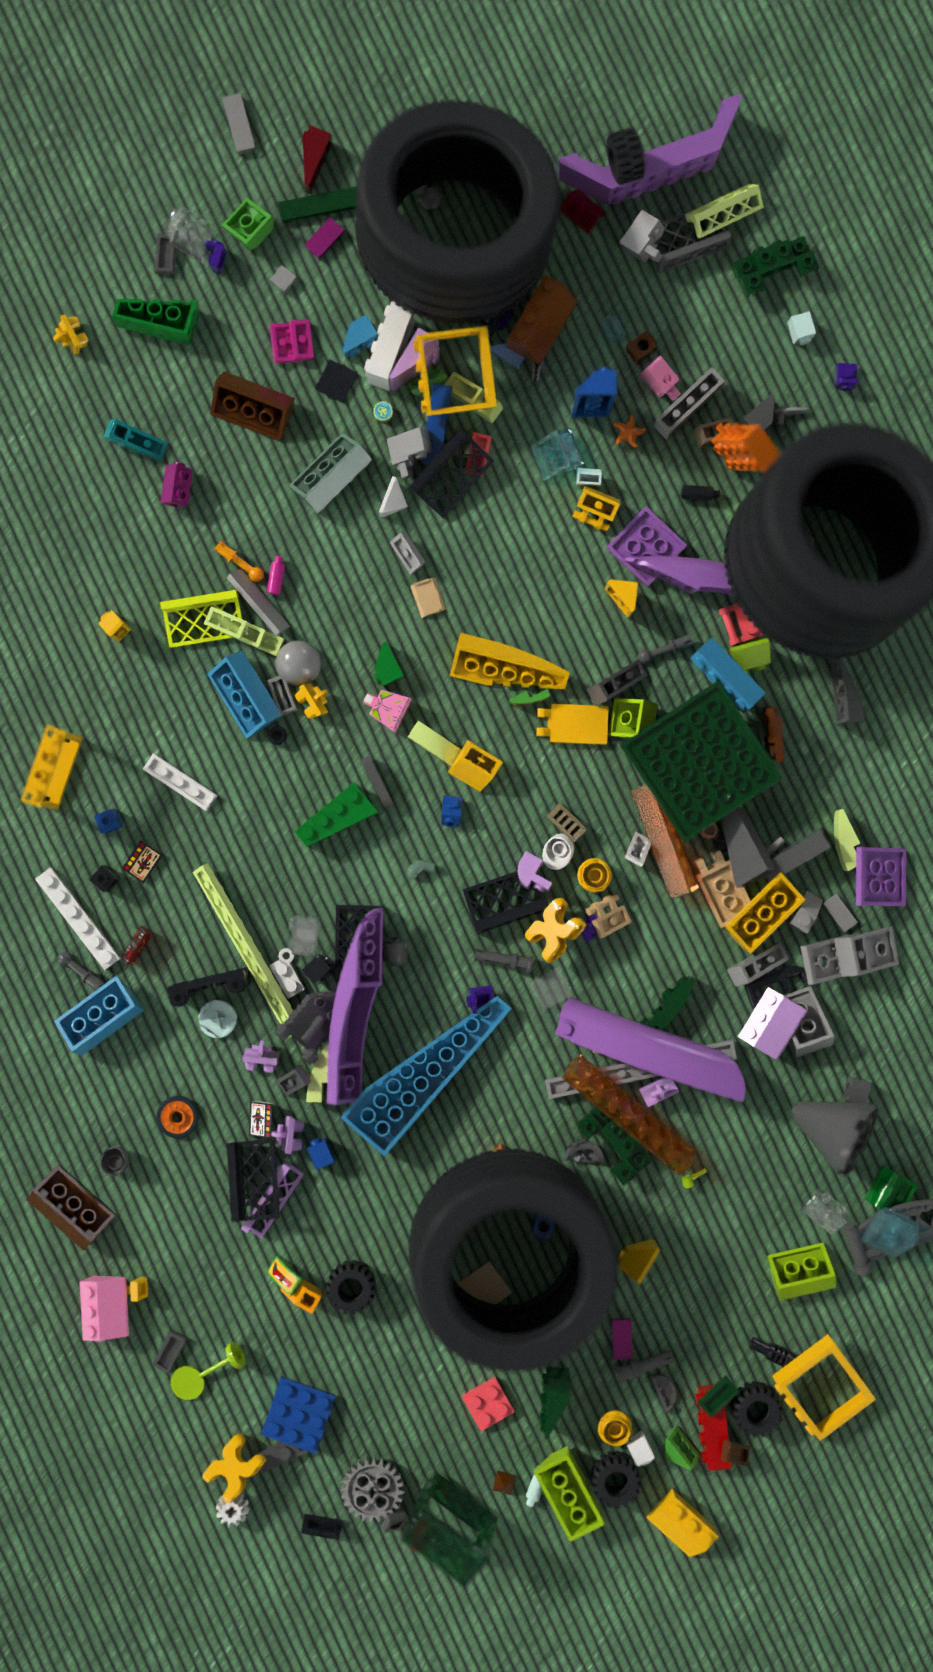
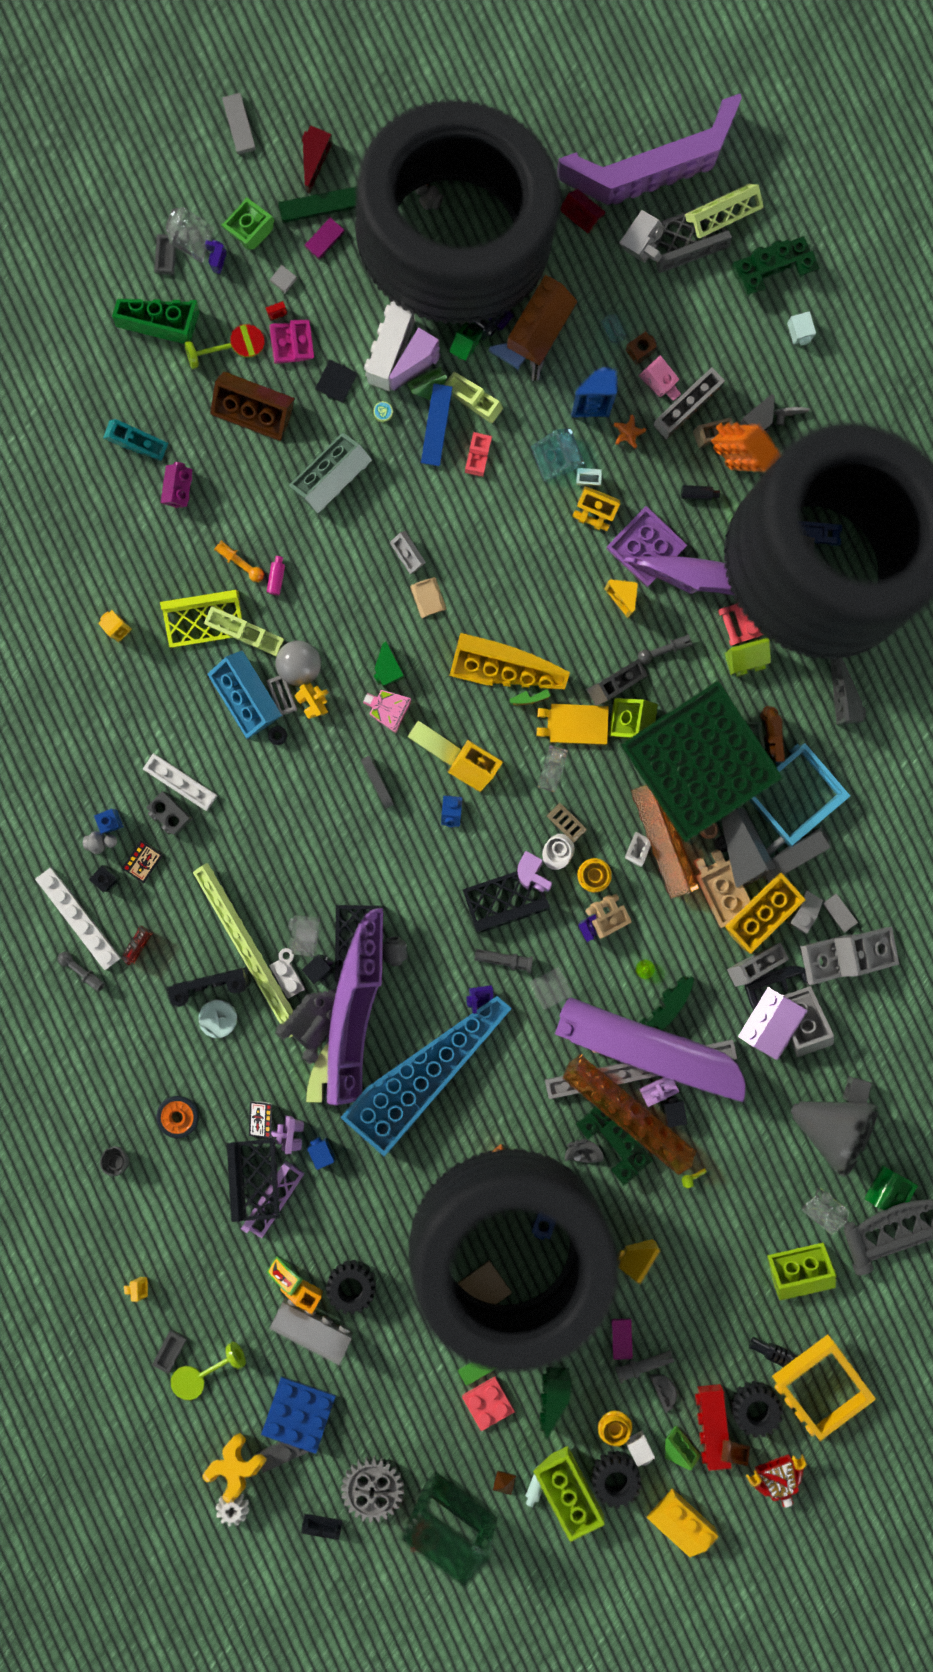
(52, 768): yellow window -> none
(67, 336): yellow hips -> none
(70, 1207): reddish brown slope -> none
(98, 842): none -> light grey animal
(98, 1016): dark azure slope -> none
(104, 1308): bright pink slope -> none
(172, 809): none -> dark grey brick
(245, 341): none -> piece
(258, 602): light grey tile -> none
(262, 1055): lavender hips -> none
(276, 311): none -> red tile
(293, 1080): dark grey slope -> none
(312, 1331): none -> light grey slope
(339, 814): green wedge -> none
(359, 336): dark azure slope -> none
(393, 499): white slope -> none
(394, 1522): dark grey tile -> none
(408, 448): light grey hinge -> none
(419, 866): sand green arm -> none
(439, 461): black fence -> none
(466, 341): none -> green slope
(471, 1373): none -> bright green piece
(486, 367): yellow window -> none
(552, 768): none -> clear slope
(555, 930): yellow piece -> none
(625, 155): black tyre -> none
(645, 969): none -> clear neon green tile
(674, 1112): none -> black brick
(718, 1396): dark green tile -> none
(721, 666): dark azure slope -> none
(779, 1478): none -> torso
(820, 532): none -> blue plate
(841, 796): none -> medium azure window
(845, 840): yellowish green slope -> none
(846, 376): dark purple bracket -> none
(880, 876): medium lavender plate -> none
(891, 1232): clear light blue slope -> none

